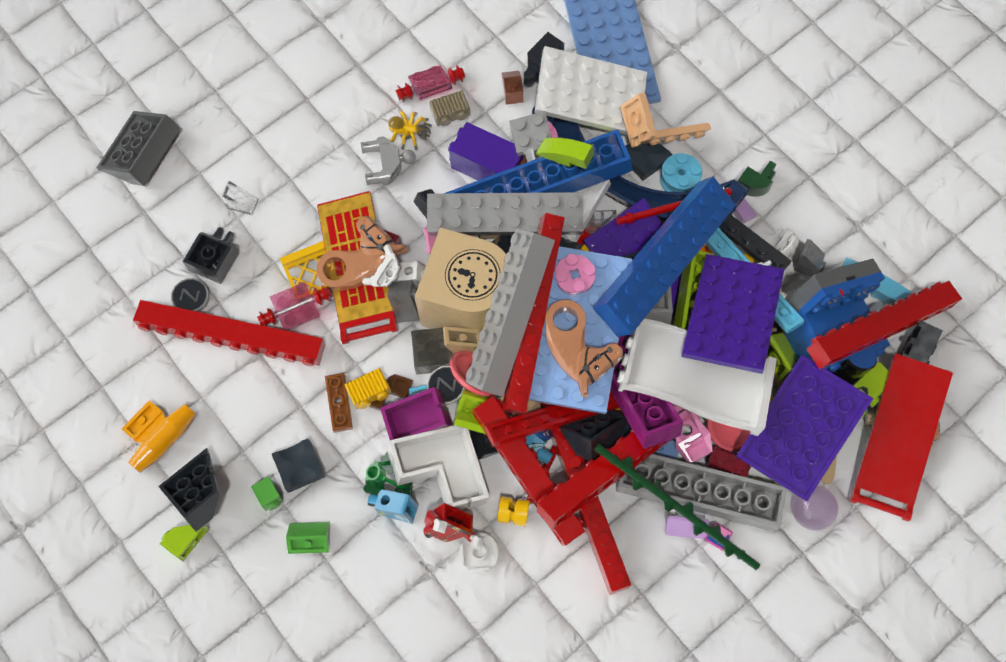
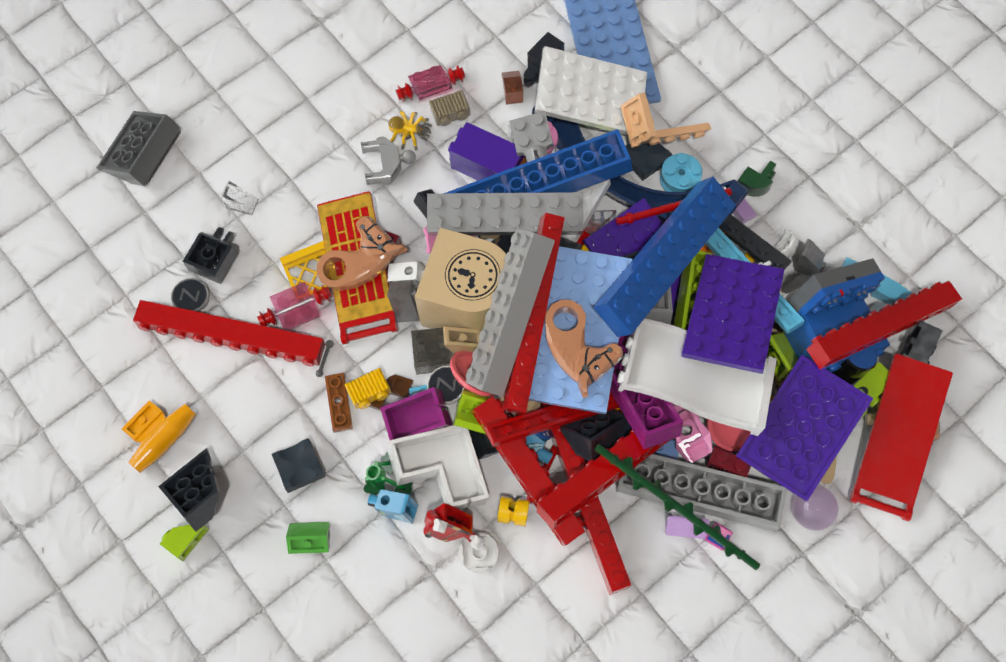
(267, 494): bright green brick -> none
(329, 344): none -> dark grey hinge
(386, 272): white piece -> none
(566, 151): lime slope -> none
(575, 263): bright pink plate -> none

